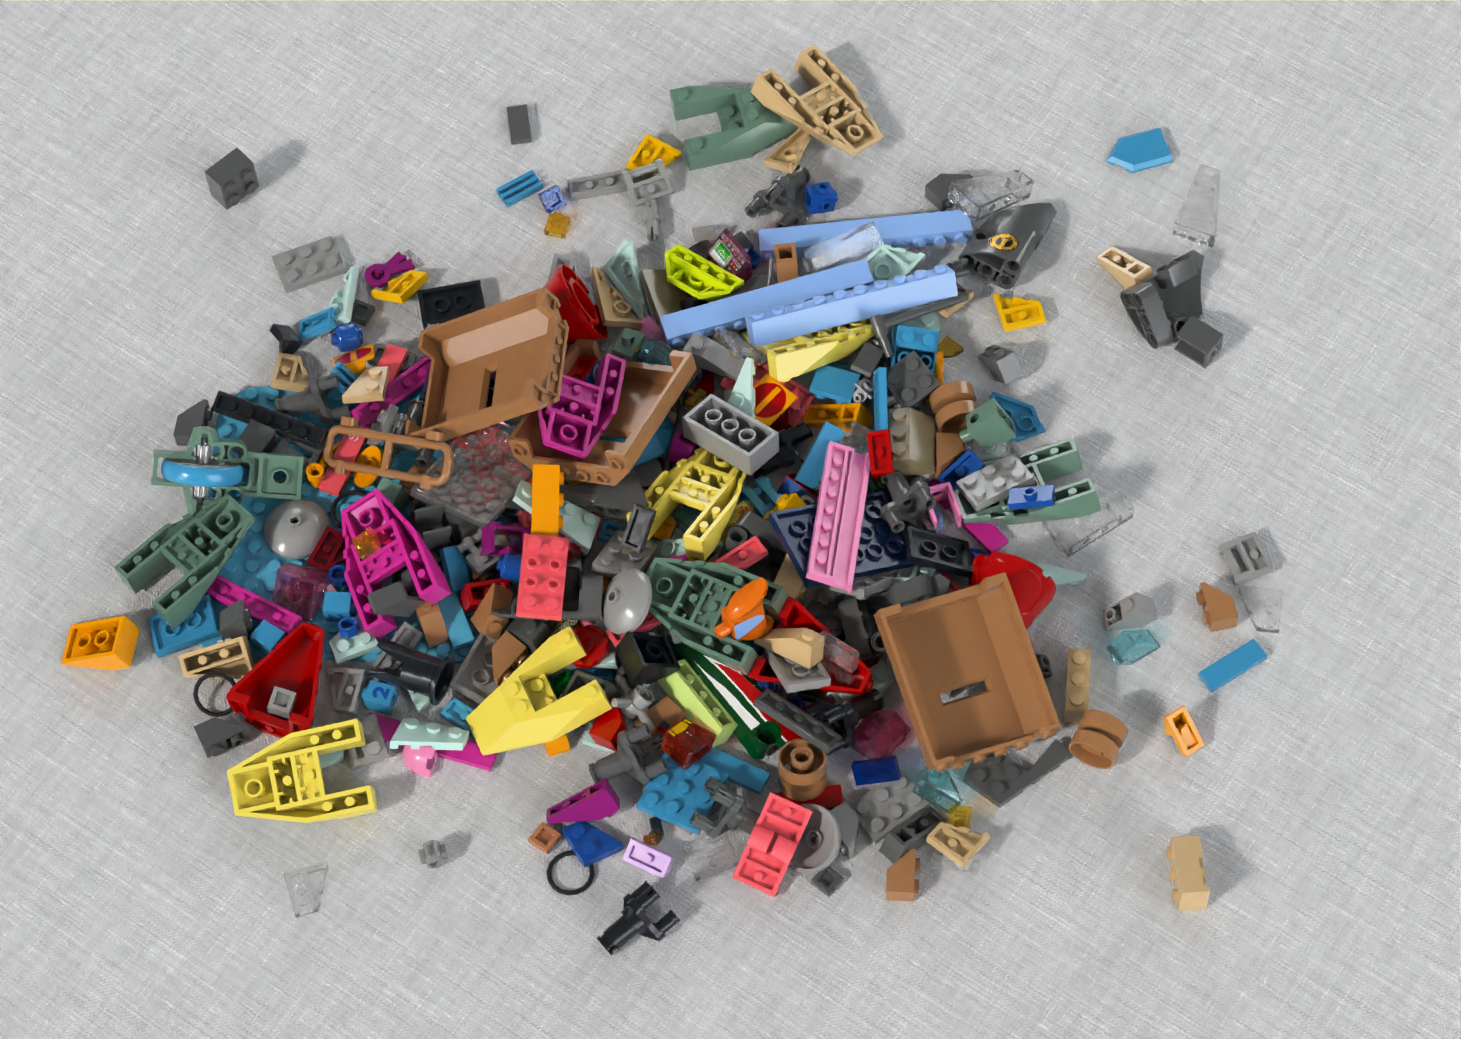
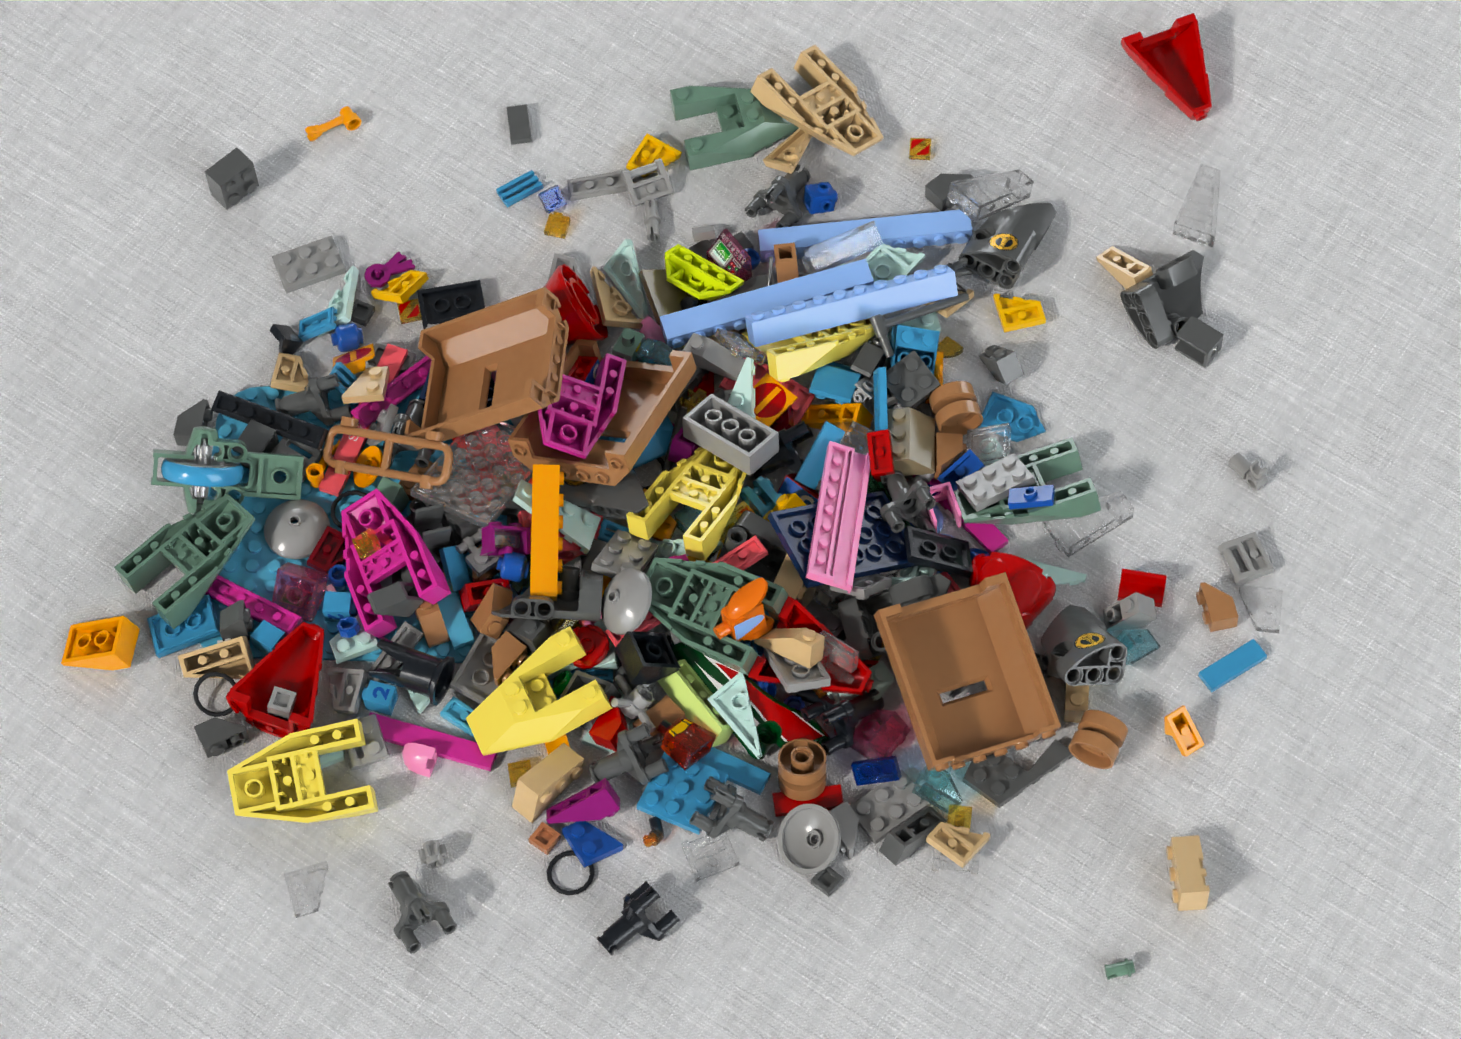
(347, 118): none -> light orange brick
(409, 311): none -> clear yellow tile
(416, 911): none -> dark grey wheel
(422, 733): light aqua wing -> none
(516, 770): none -> clear yellow tile
(542, 577): coral plate -> none
(546, 781): none -> tan wedge
(638, 528): black tile -> none
(648, 858): lavender plate -> none
(735, 708): none -> light aqua wing
(772, 844): coral plate -> none
(797, 720): dark grey tile -> none
(901, 878): medium nougat slope -> none
(920, 149): none -> clear yellow tile
(988, 425): sand green torso -> none
(1082, 645): none -> dark grey panel
(1119, 969): none -> sand green pin
(1140, 151): dark azure tile -> none
(1145, 583): none -> red panel
(1175, 64): none -> red cone
(1252, 472): none -> light grey bar

